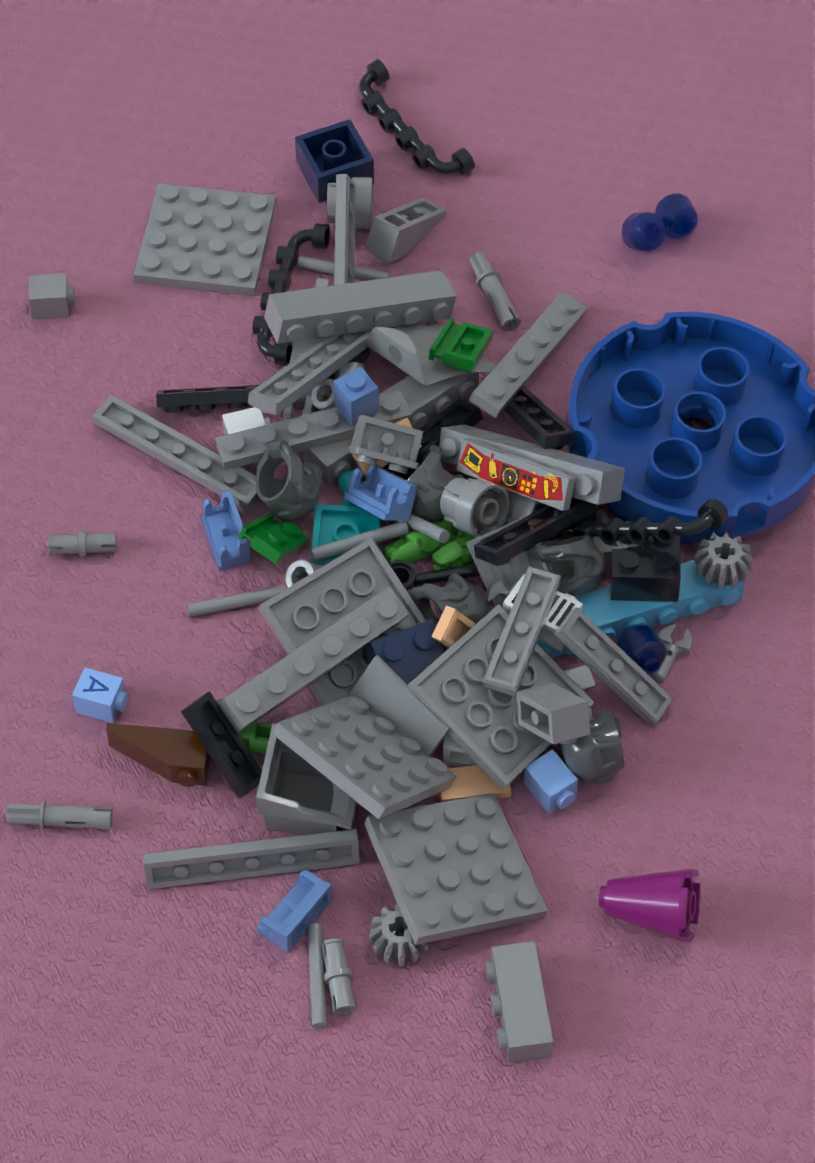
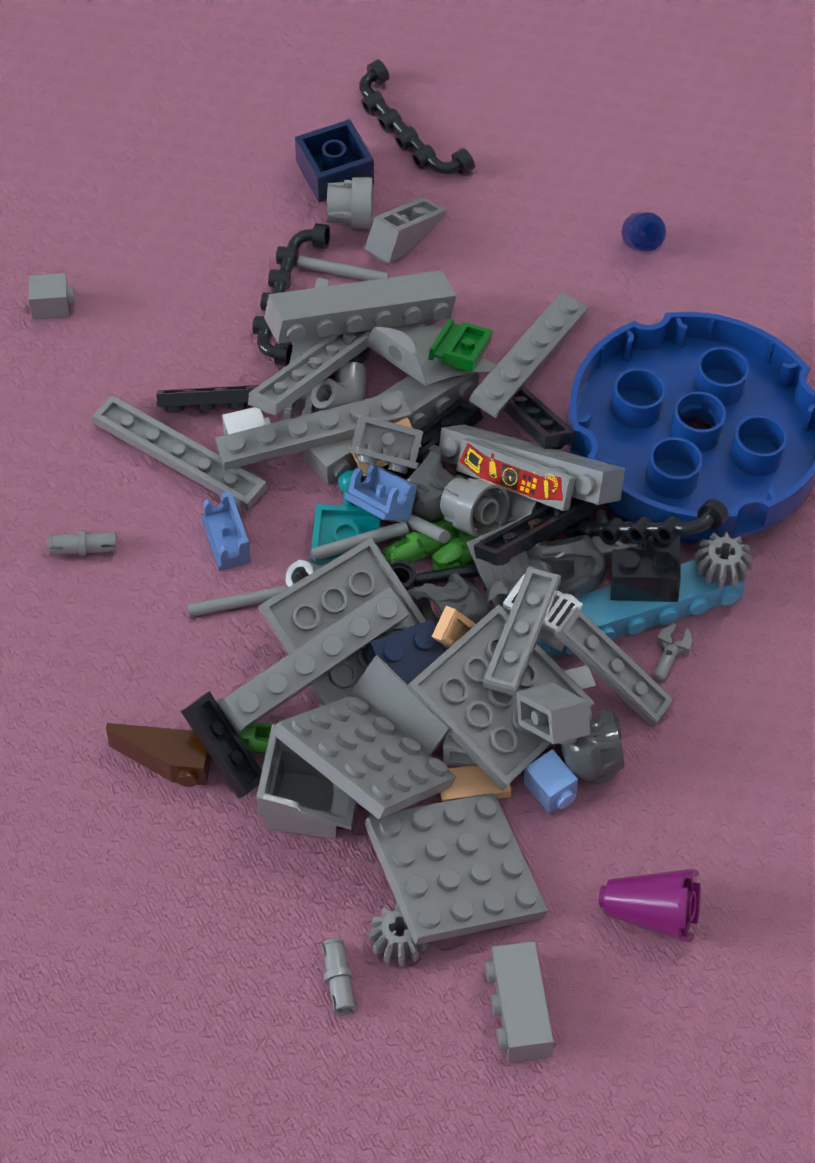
(60, 815): light grey axle -> none
(100, 695): light blue brick -> none
(205, 239): light grey plate -> none
(251, 859): light grey plate -> none
(274, 538): green plate -> none
(296, 911): medium blue hinge -> none
(297, 492): dark grey helmet -> none
(317, 982): light grey bar -> none
(344, 229): light grey tile -> none
(356, 395): medium blue brick -> none
(489, 281): light grey axle -> none
(643, 647): clear blue head -> none
(678, 215): clear blue head -> none

